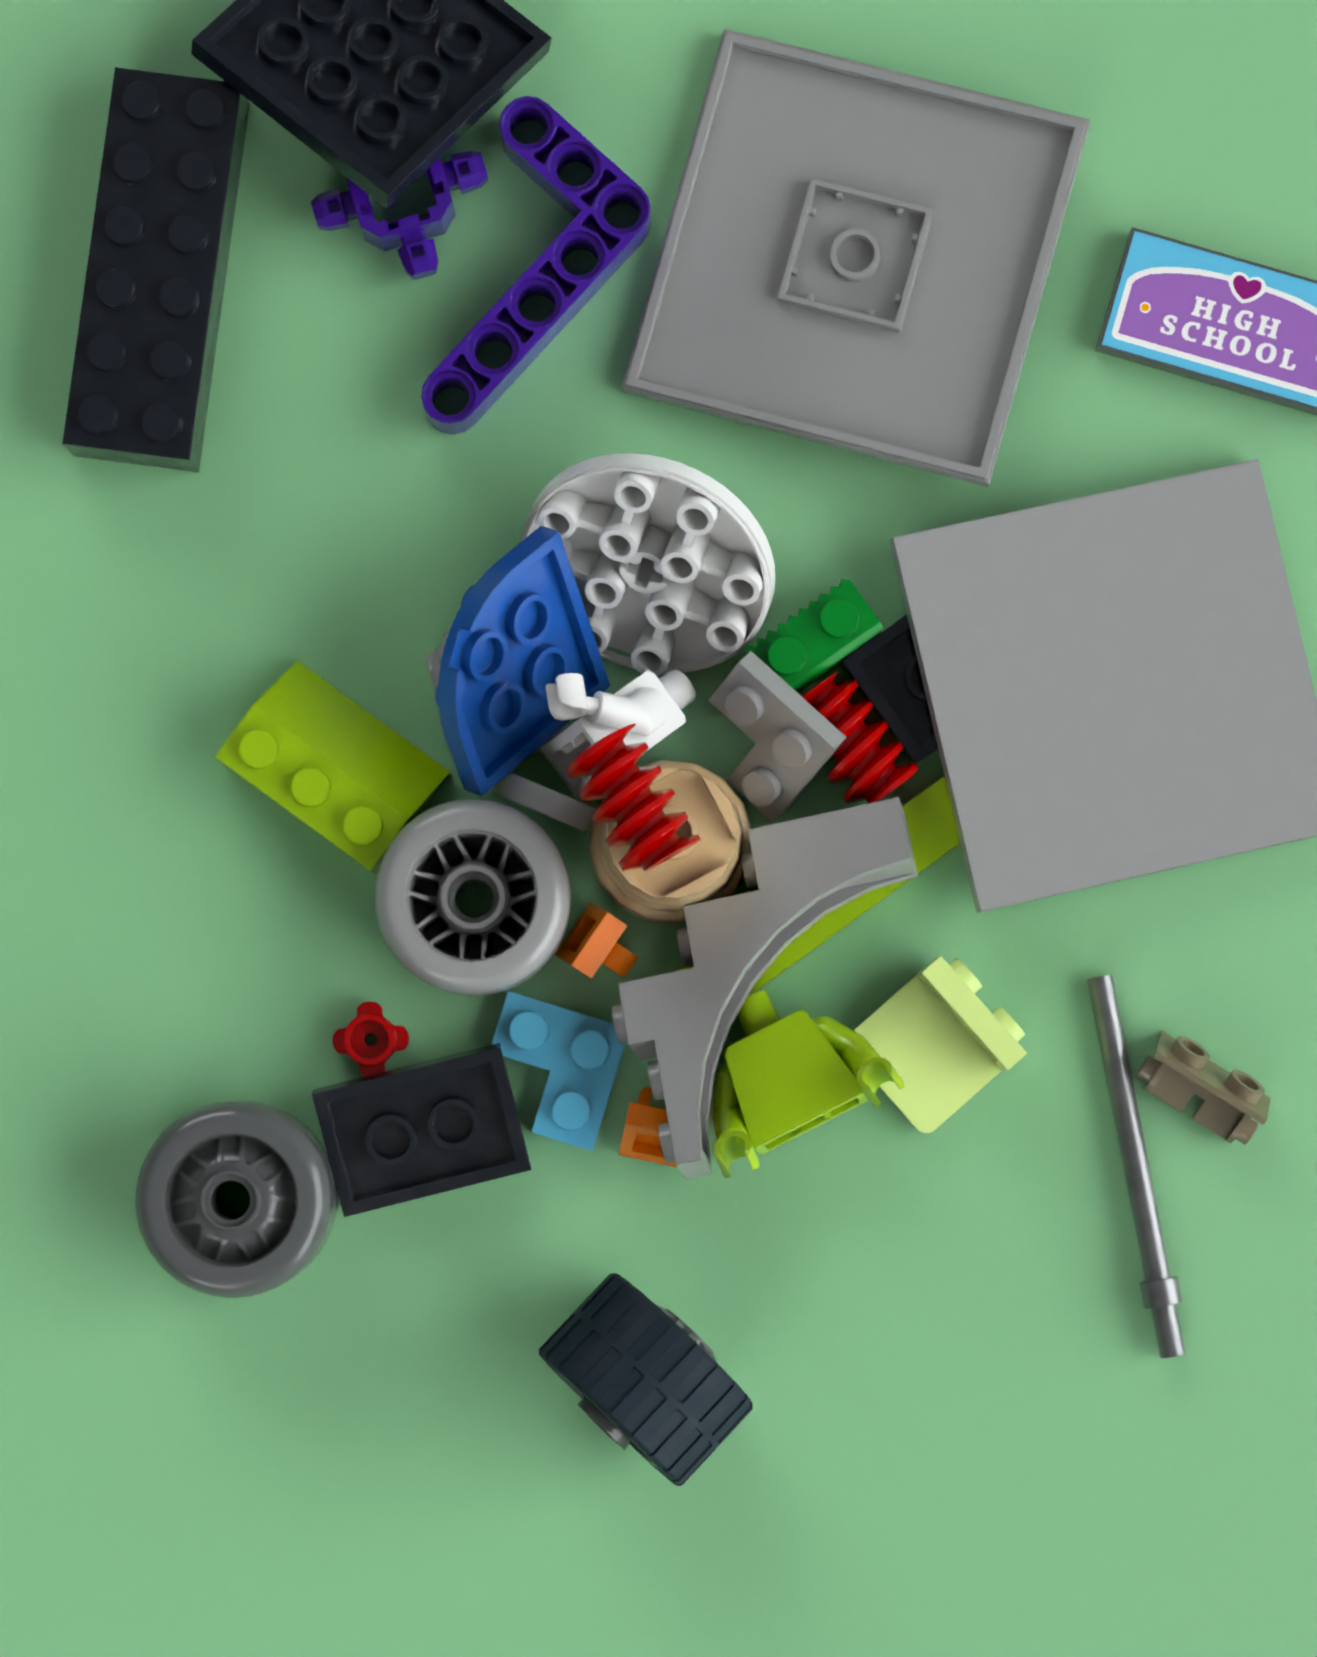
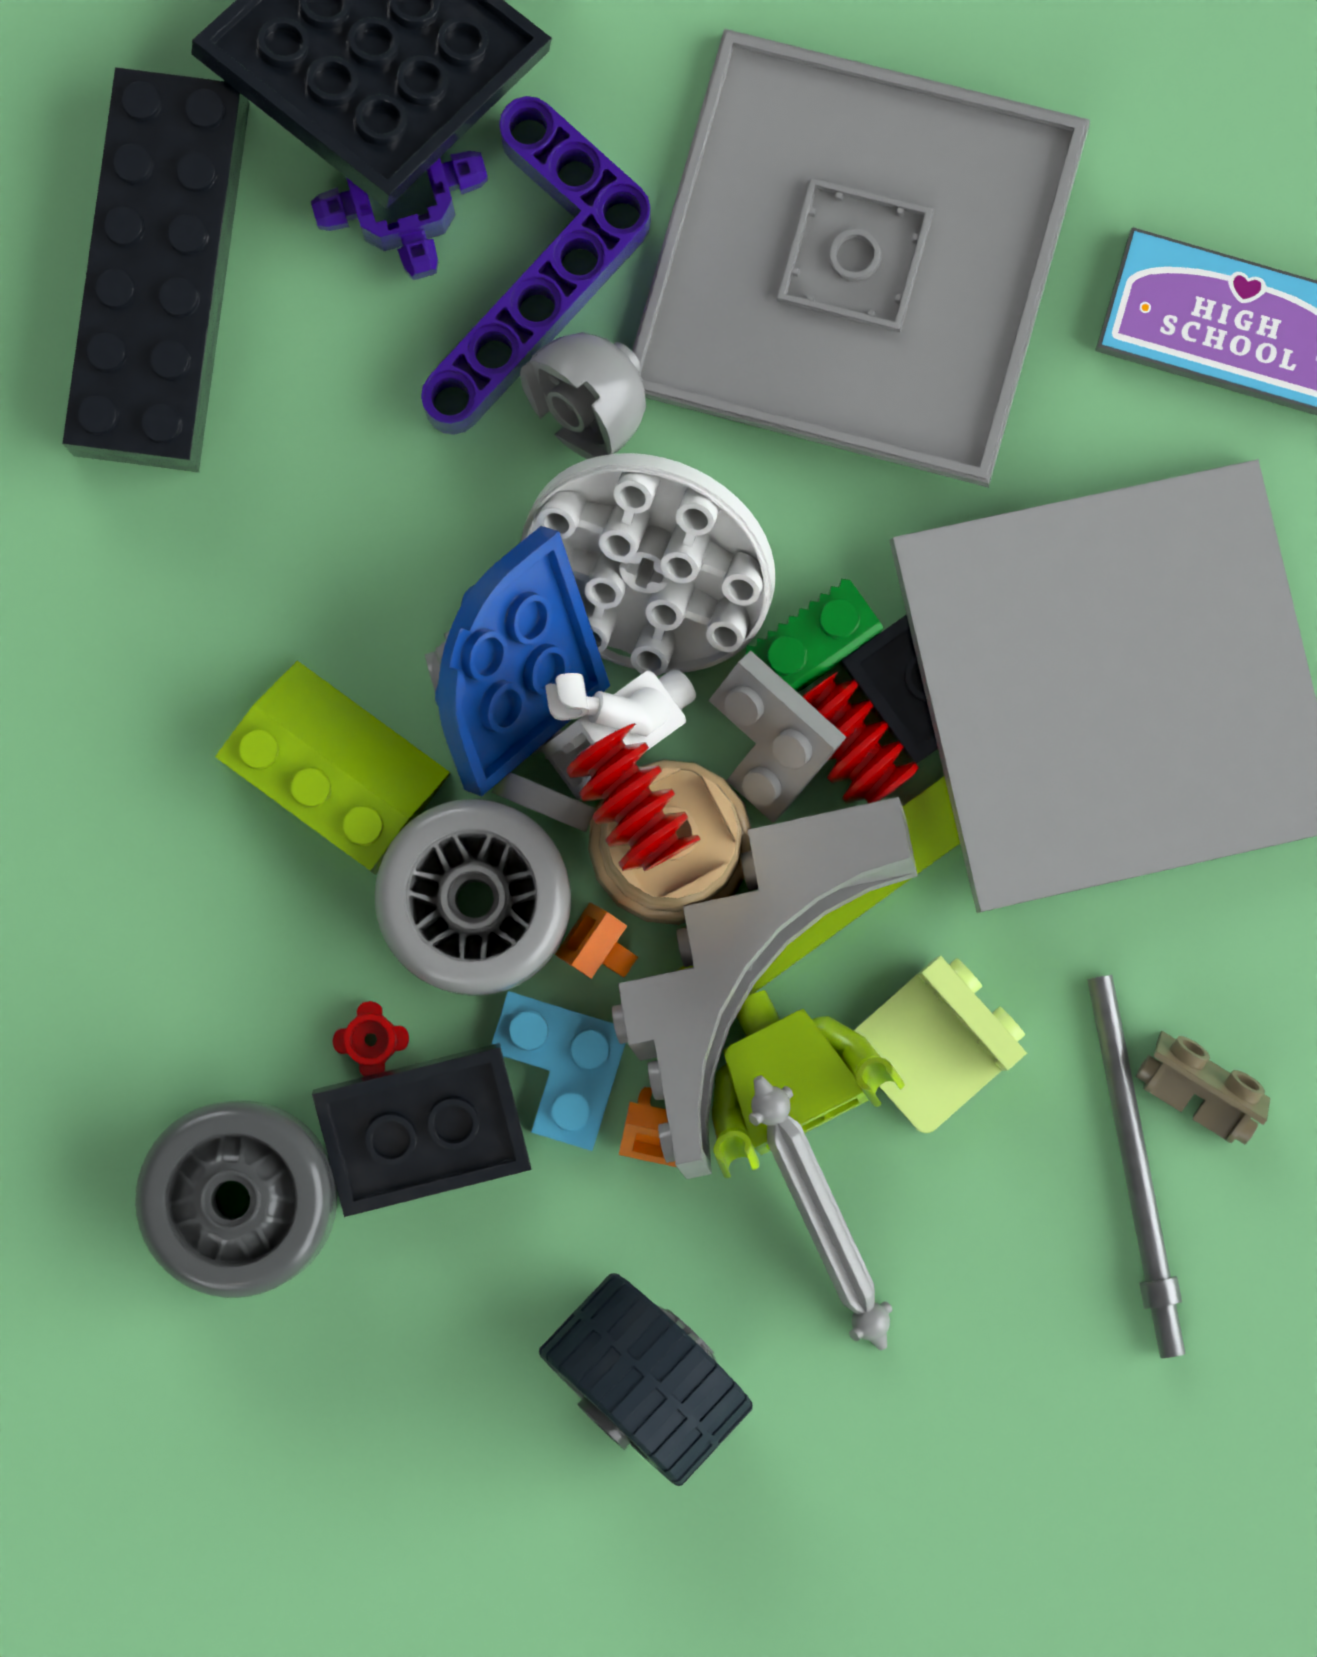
(589, 390): none -> light grey cylinder
(820, 1212): none -> light grey wheel

